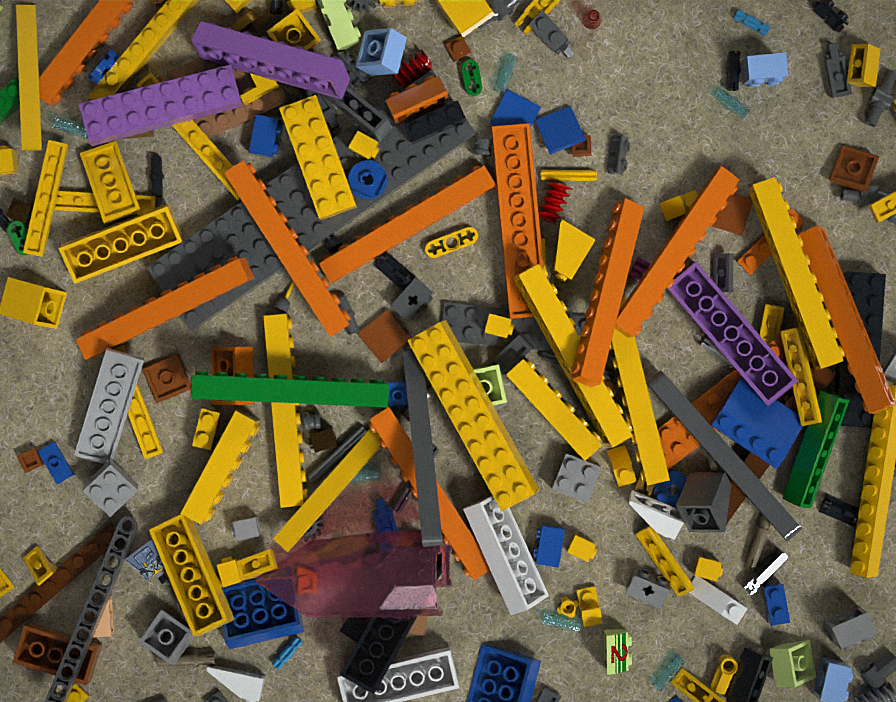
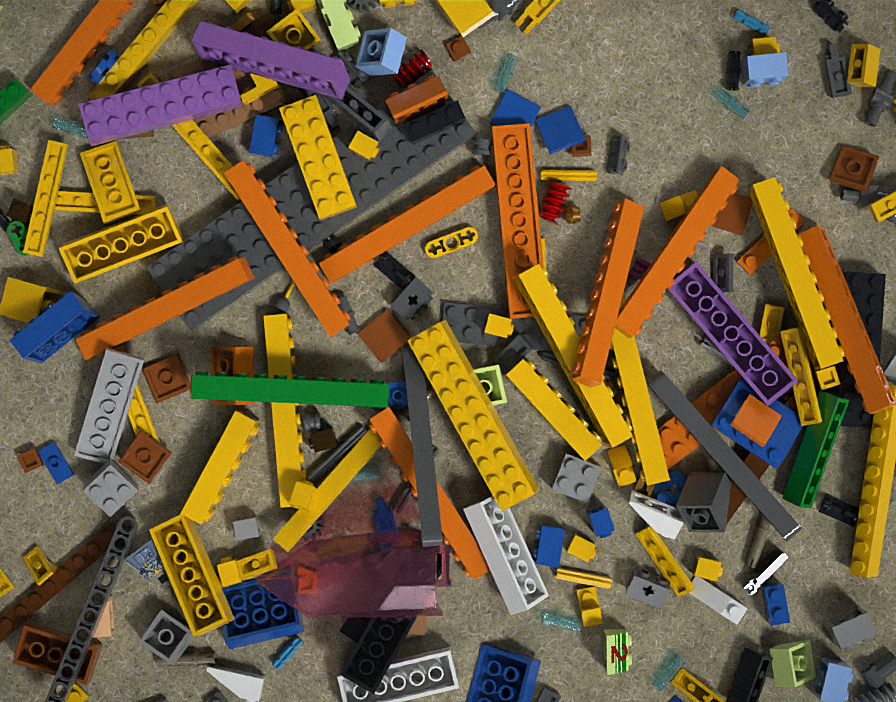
(28, 77): yellow tile -> none
(54, 328): none -> blue slope
(145, 457): none -> dark orange tile
(156, 176): black pin -> none
(207, 428): yellow brick -> none
(303, 495): none -> yellow brick
(363, 169): blue plate -> none
(476, 76): green beam -> none
(551, 34): dark grey hinge -> none
(568, 612): yellow plate -> none
(570, 250): yellow slope -> none
(572, 214): none -> pearl gold plate
(583, 578): none -> yellow axle
(590, 23): clear red cone -> none
(601, 521): none -> blue brick
(723, 675): yellow piece -> none
(756, 420): none -> orange tile
(764, 46): none -> yellow brick
(827, 377): none -> yellow plate

